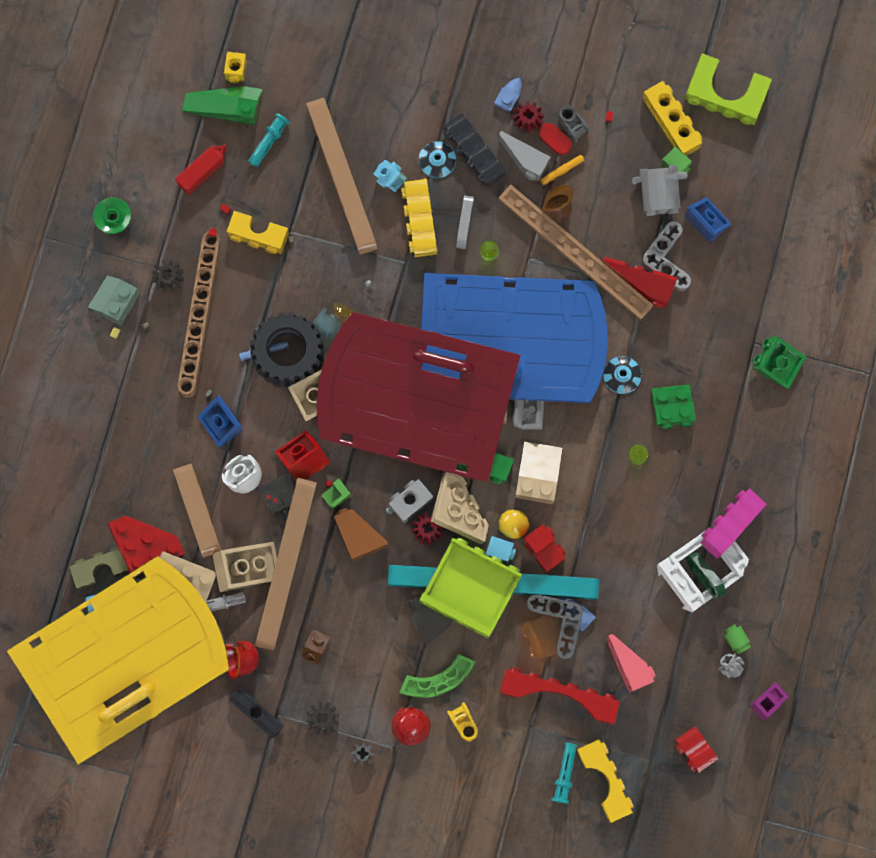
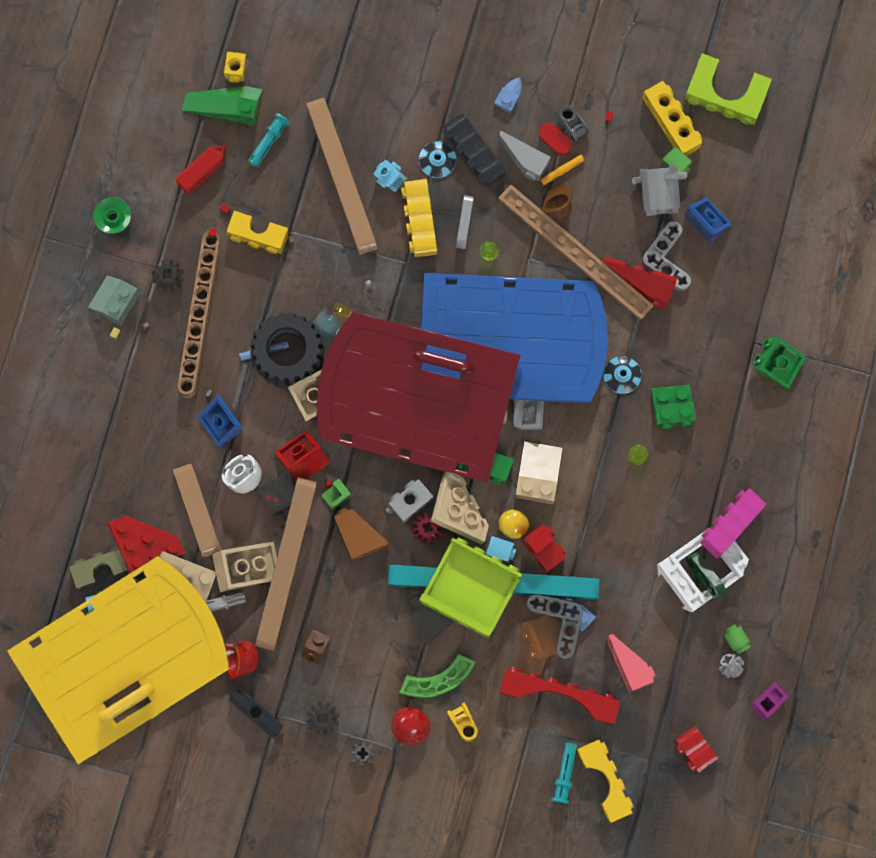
(521, 118): dark red gear -> none

